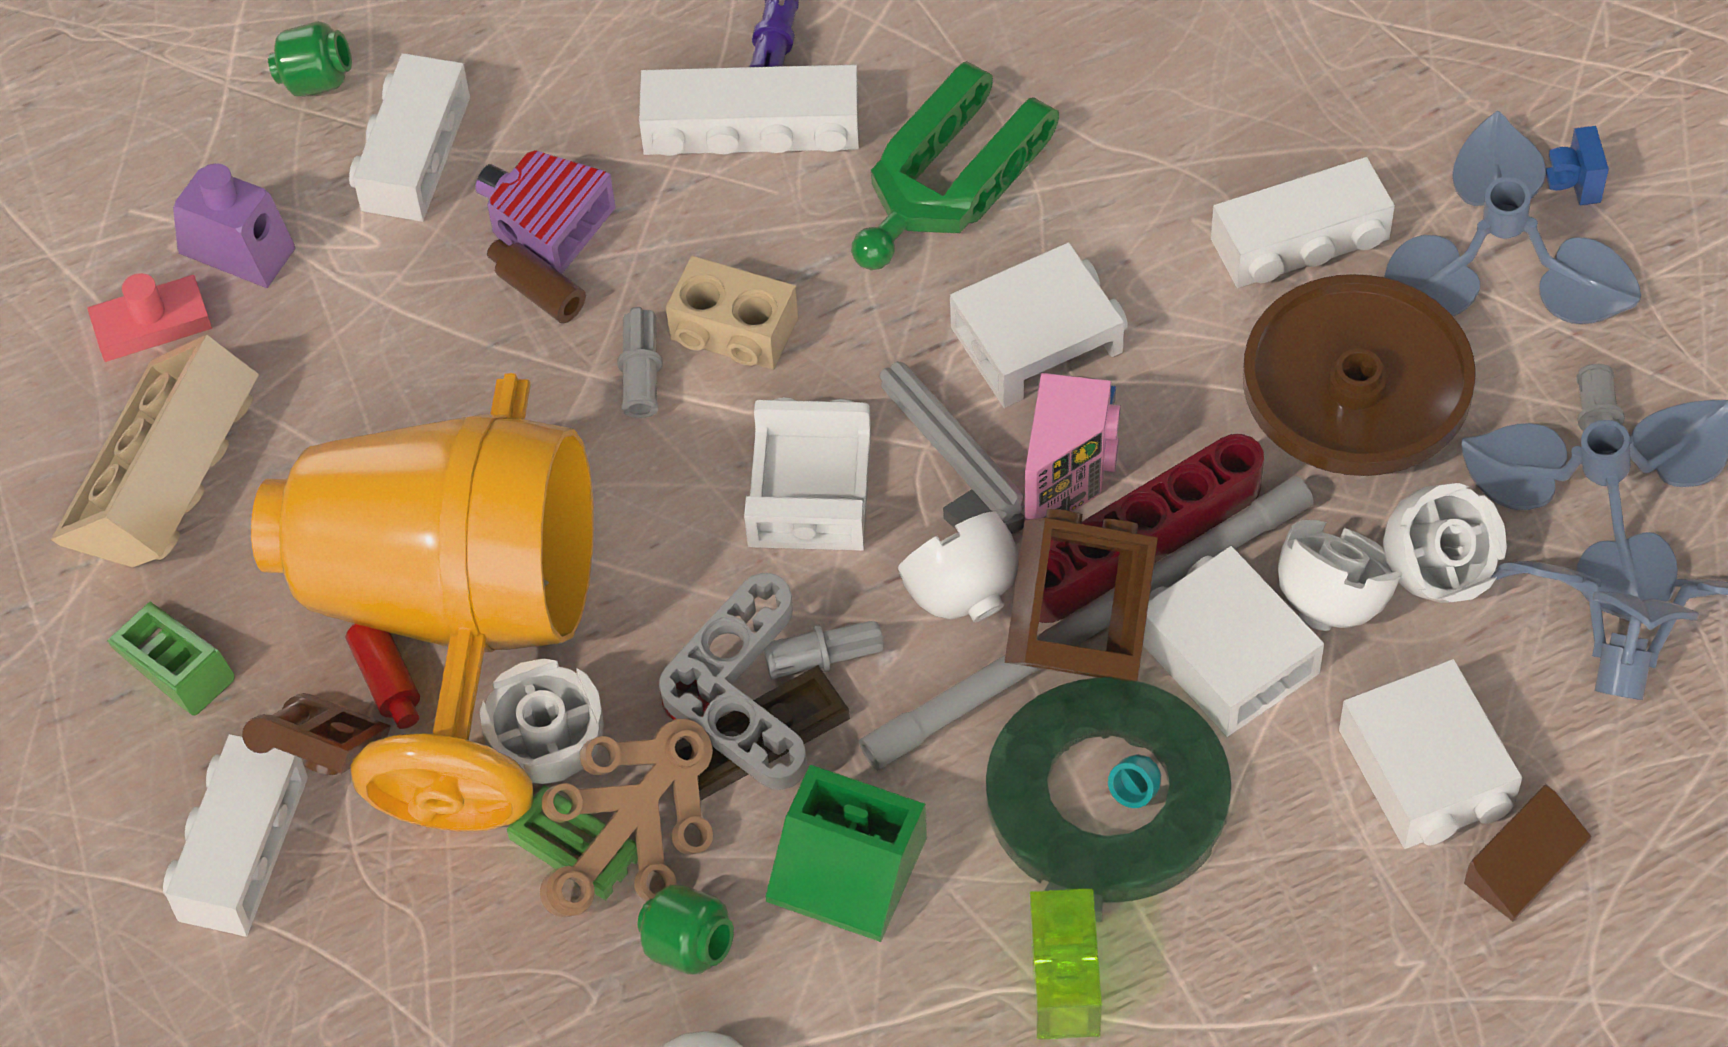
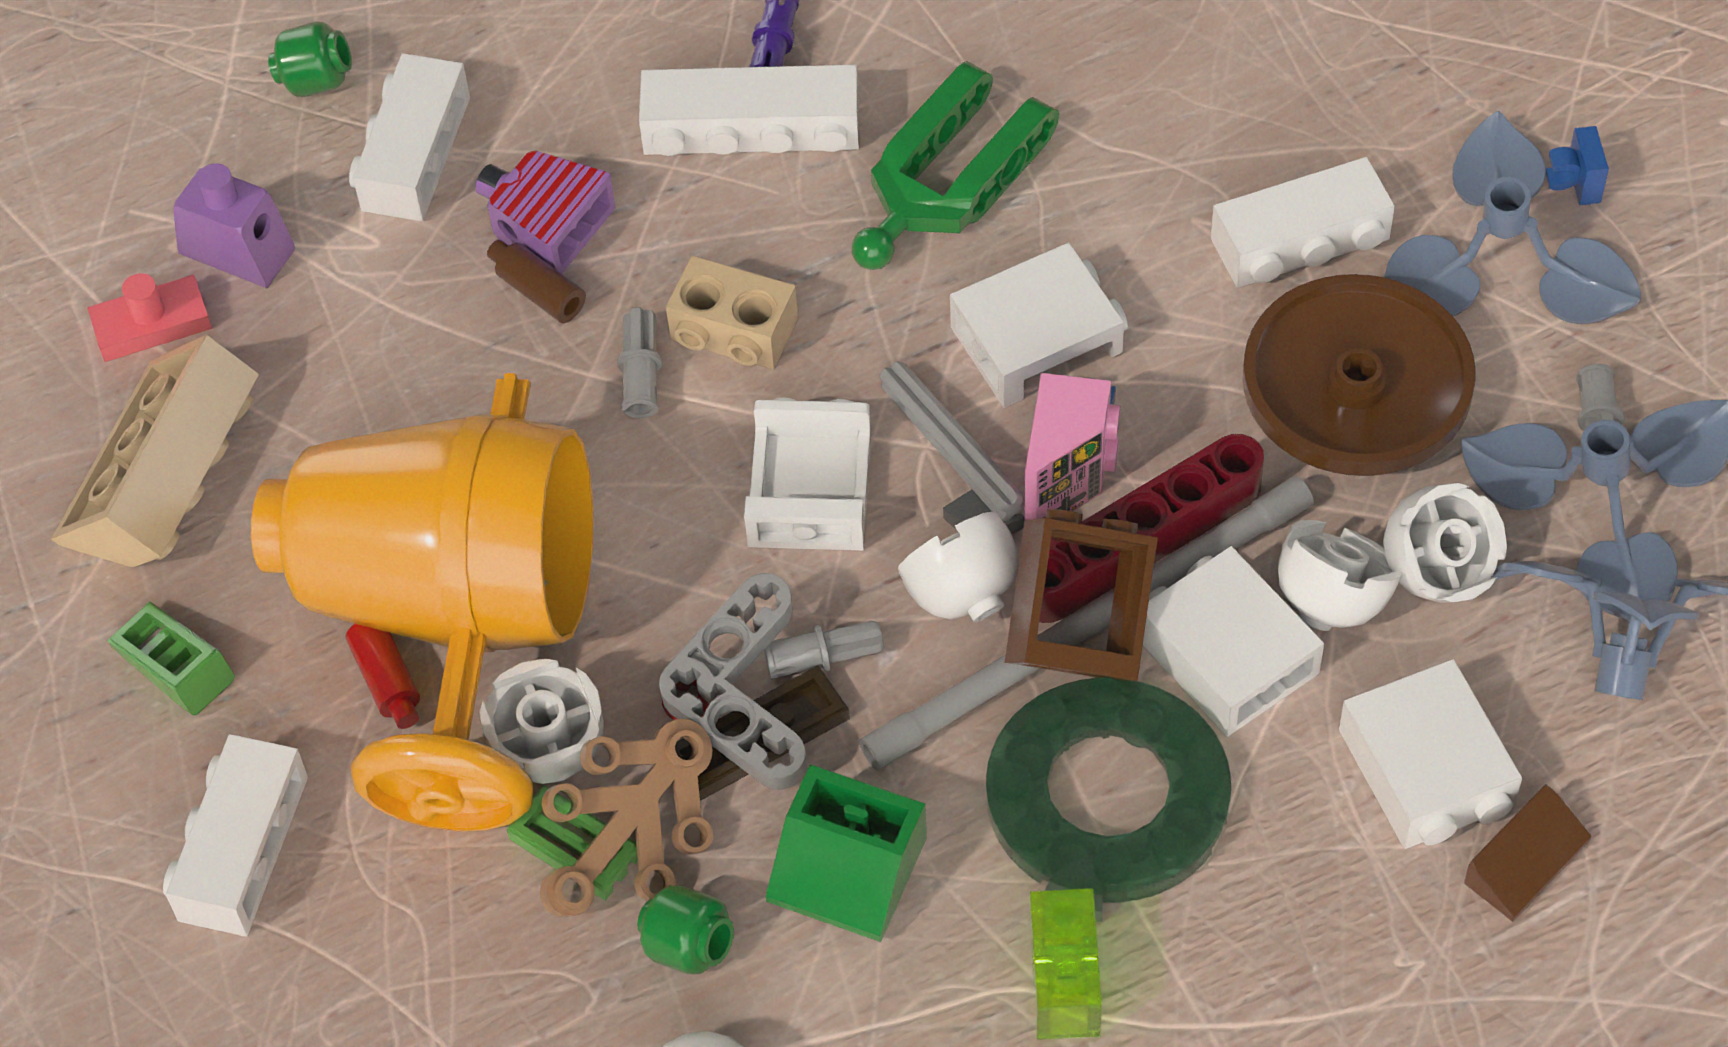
(315, 731): reddish brown plate -> none
(1134, 781): teal hinge -> none

